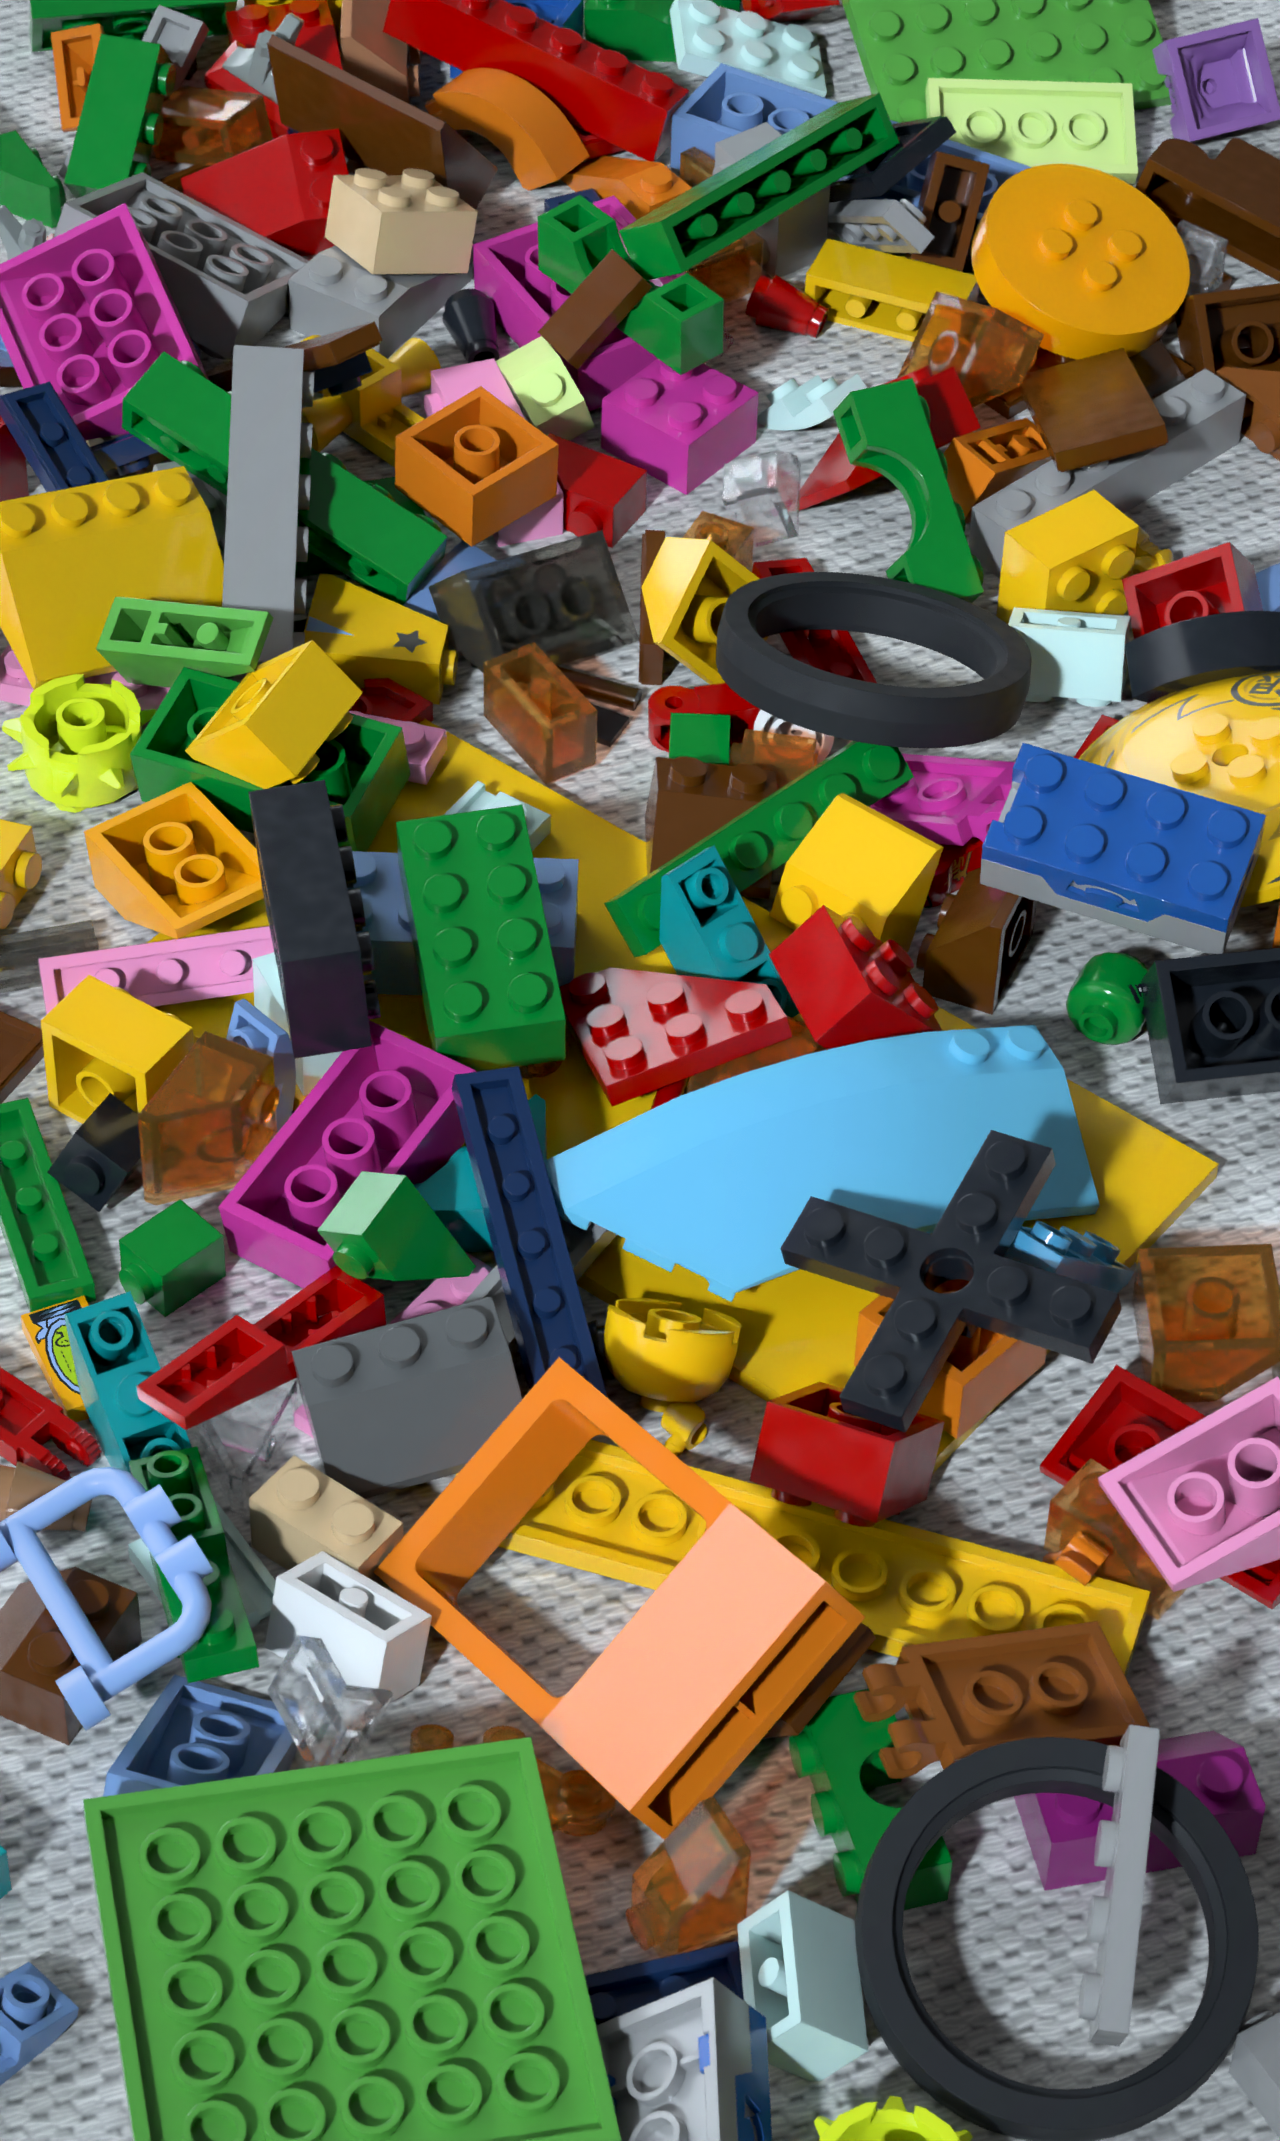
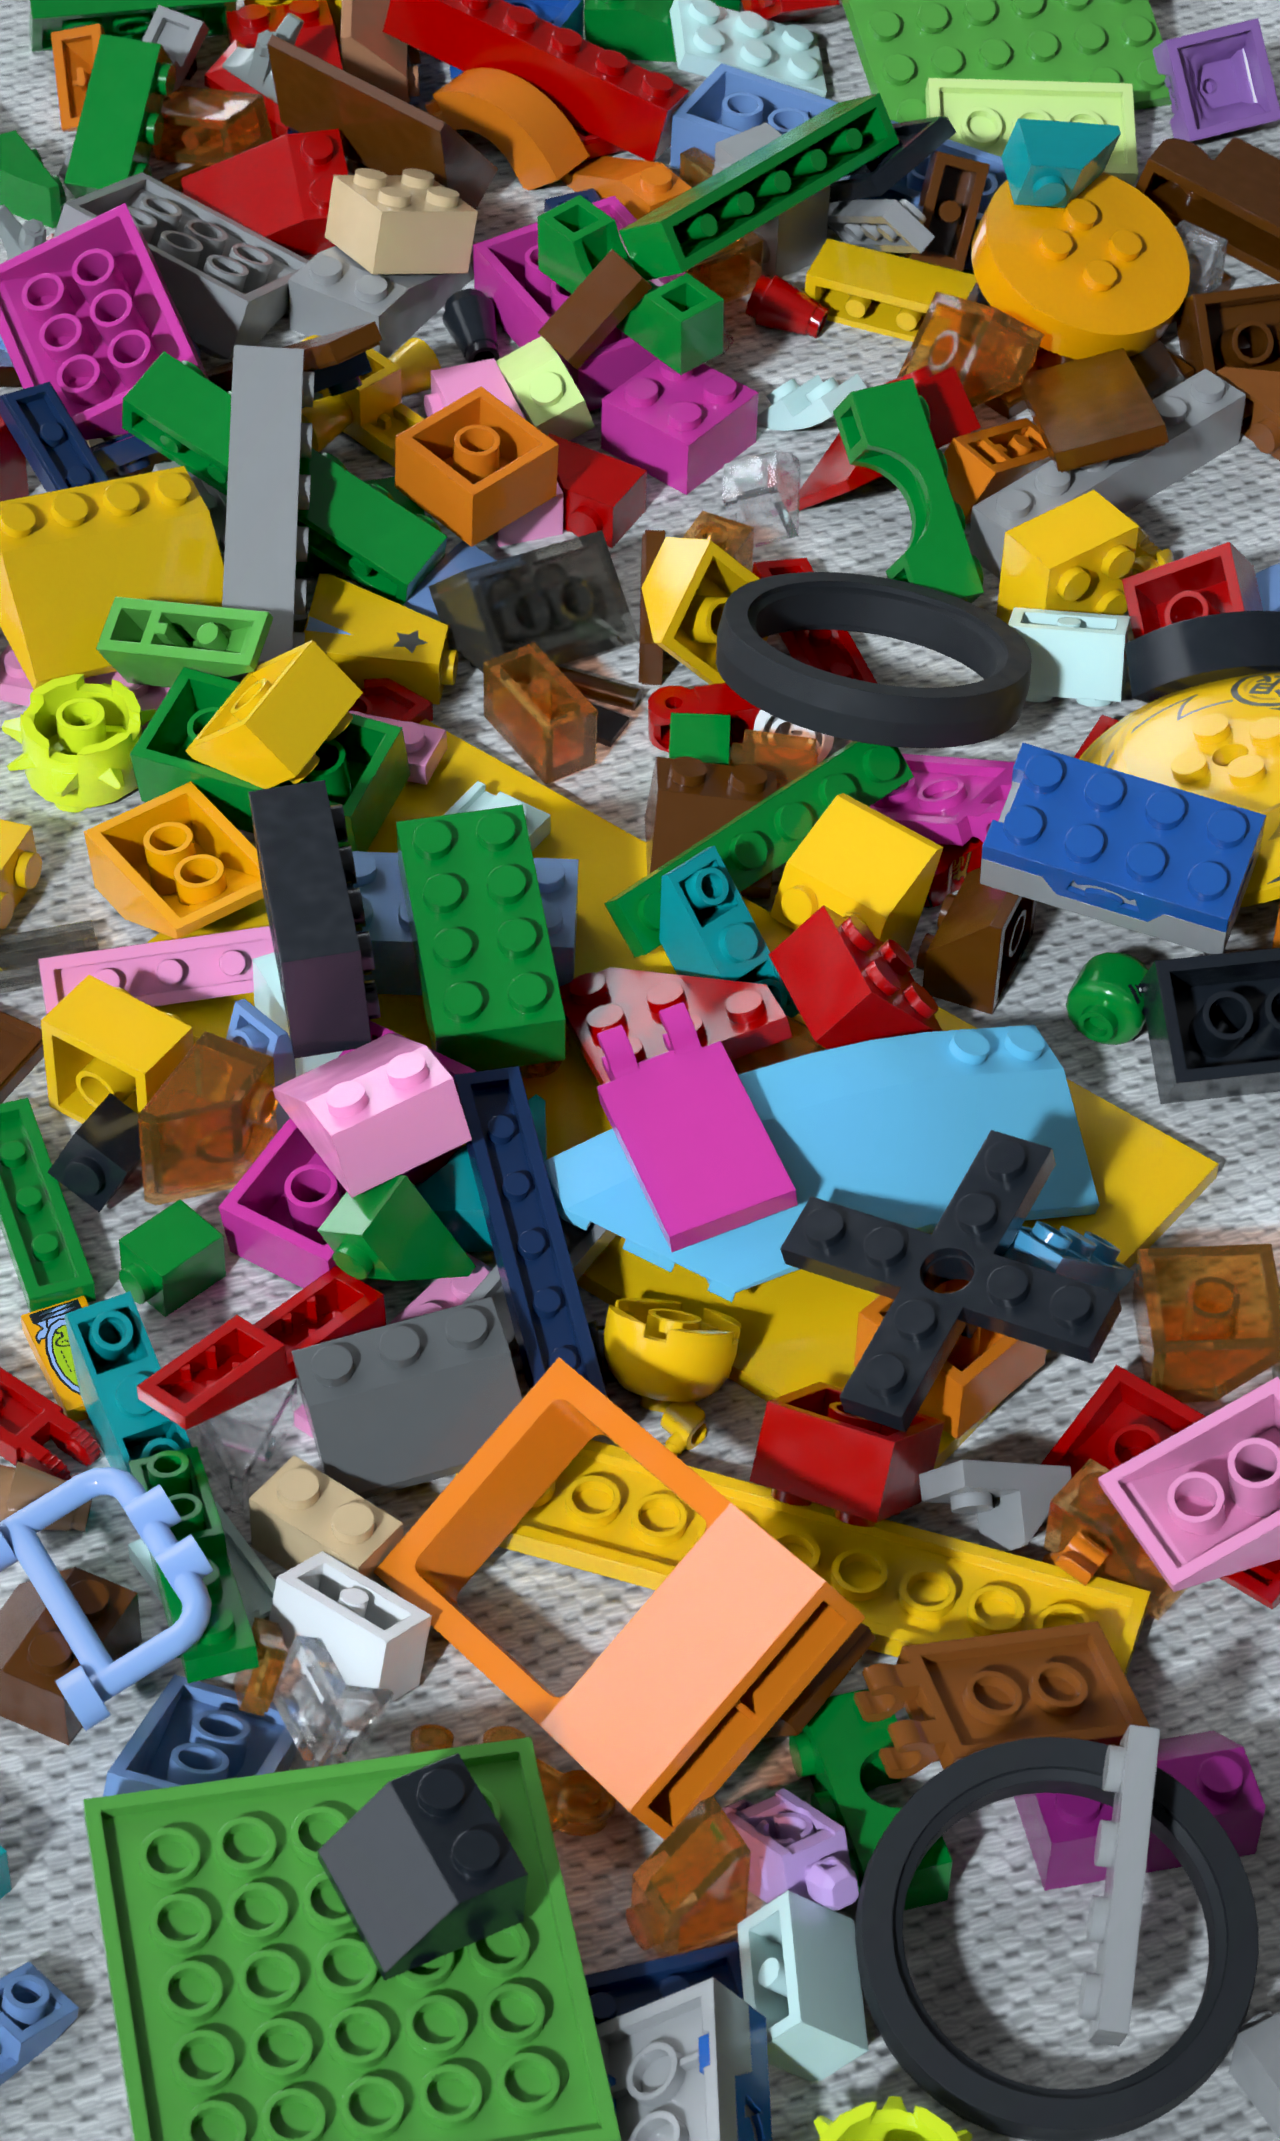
(257, 1685): none -> clear orange tile
(377, 1111): none -> bright pink slope
(425, 1868): none -> black slope
(691, 1134): none -> dark pink tile
(795, 1850): none -> lavender piece
(1005, 1495): none -> light grey slope
(1055, 160): none -> teal slope

